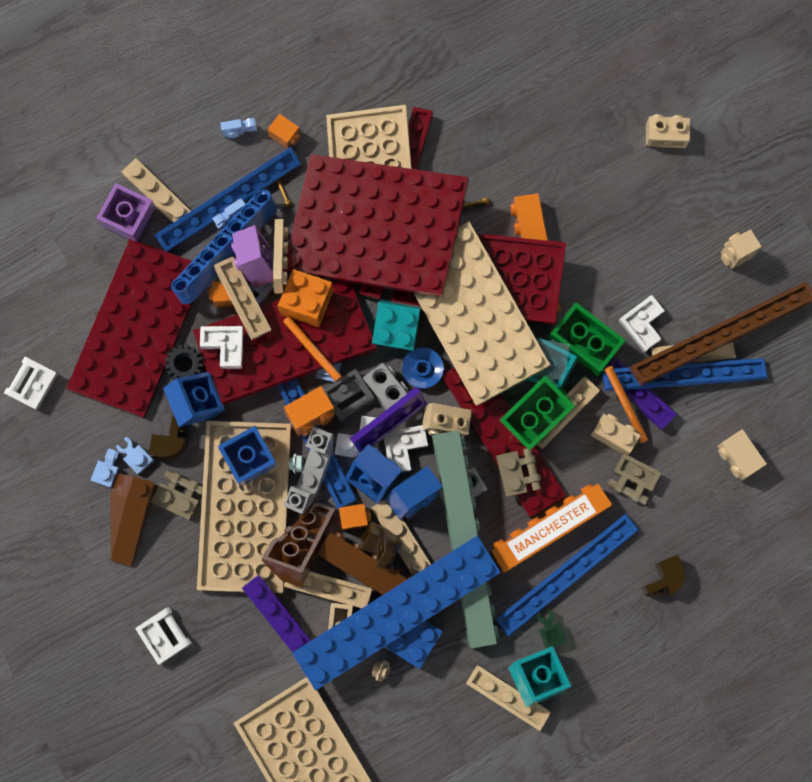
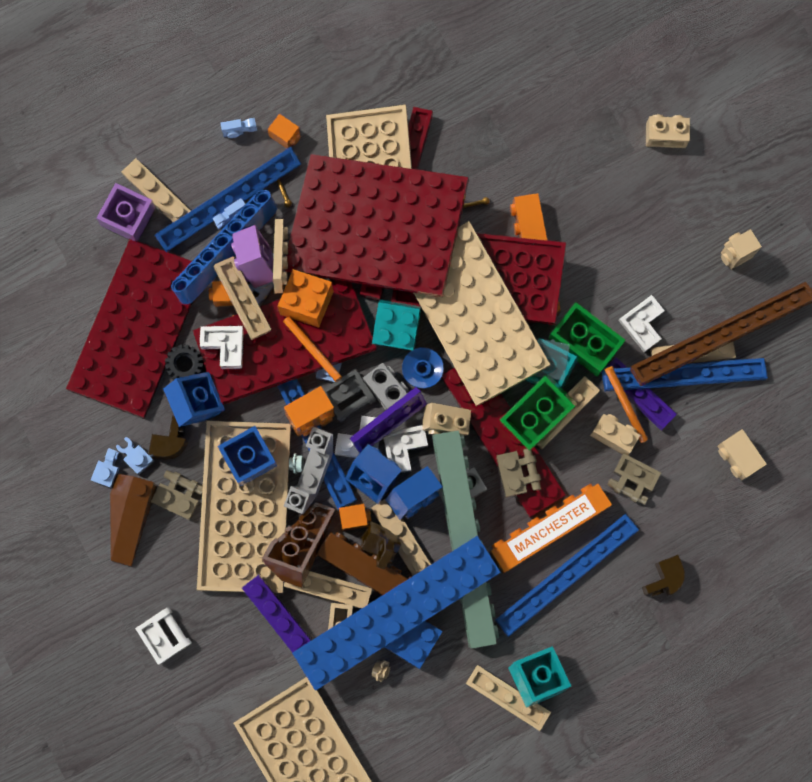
(36, 386): white plate -> none
(551, 633): clear green plate -> none

